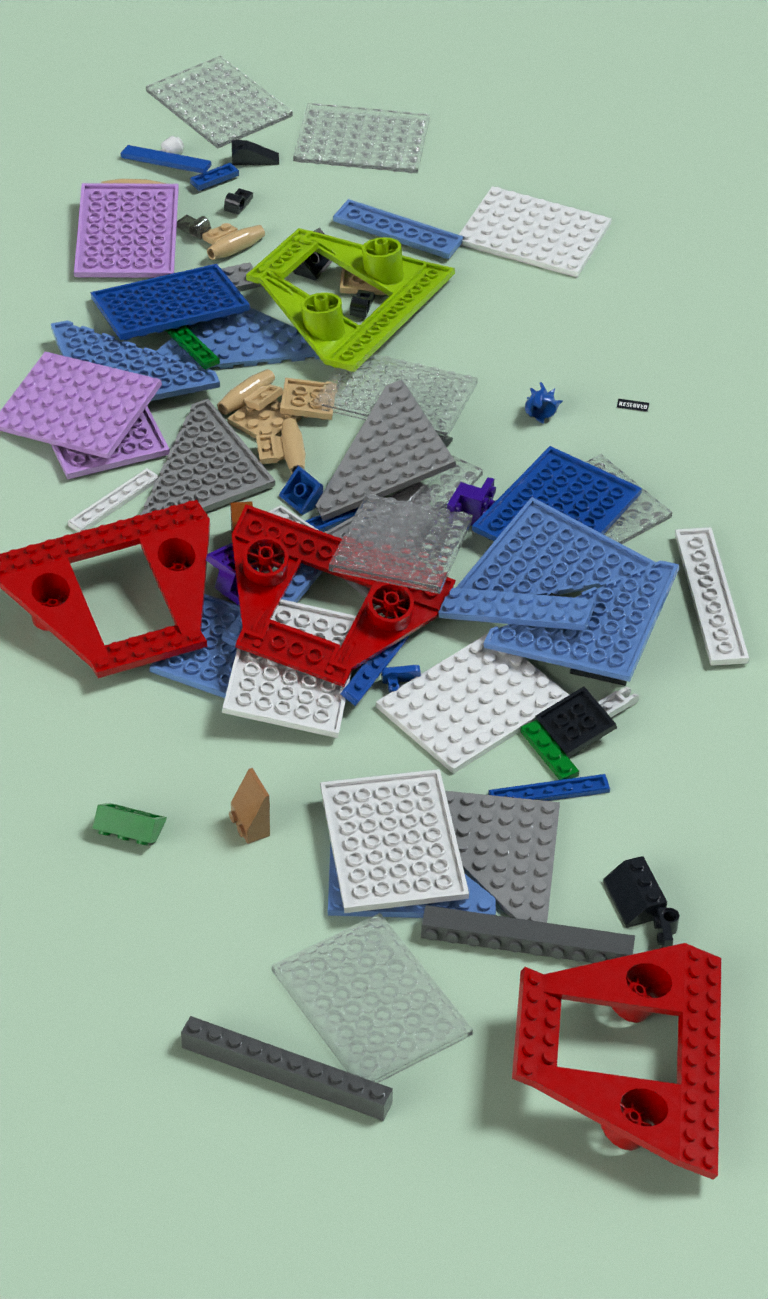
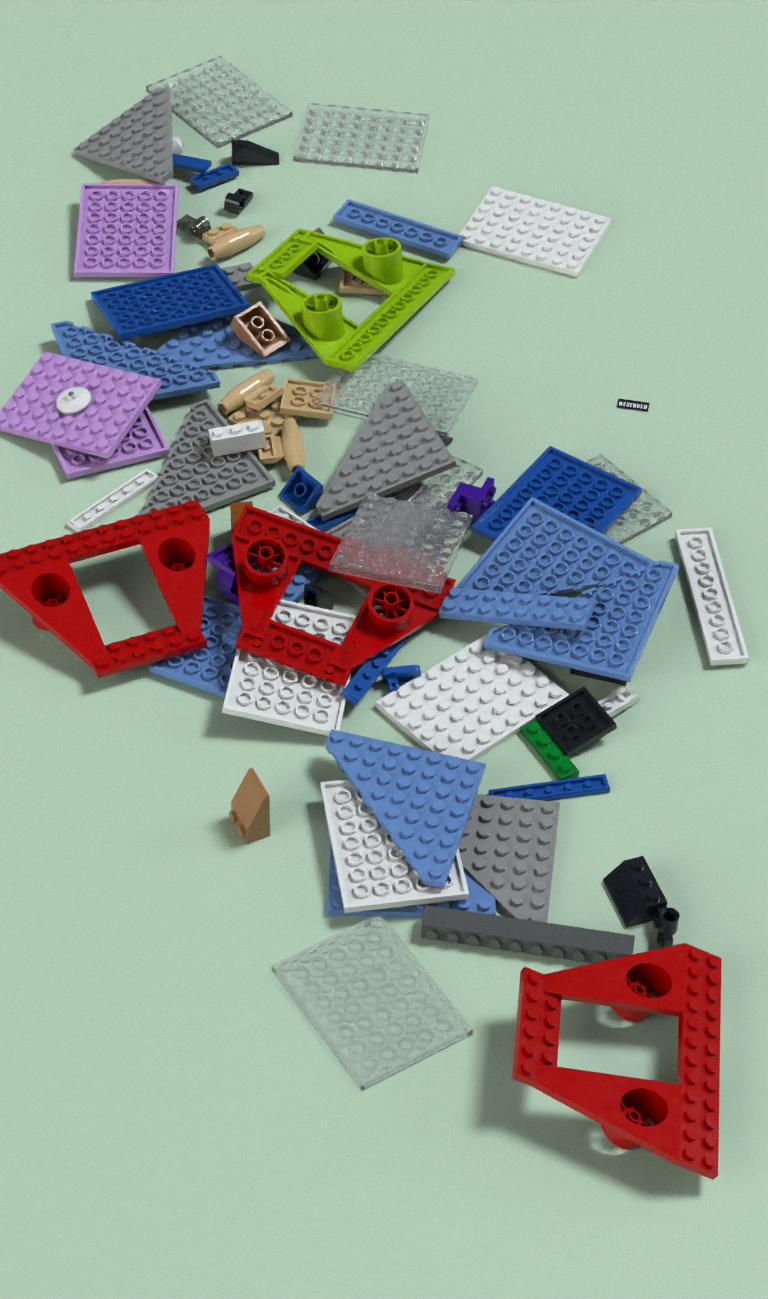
(73, 400): none -> white dish
(128, 823): green slope -> none
(137, 139): none -> light grey plate
(194, 347): green tile -> none
(237, 438): none -> white slope
(259, 330): none -> medium nougat slope
(287, 1068): dark grey brick -> none
(317, 597): none -> black slope
(361, 303): black plate -> none
(415, 795): none -> medium blue plate
(541, 404): blue hair -> none

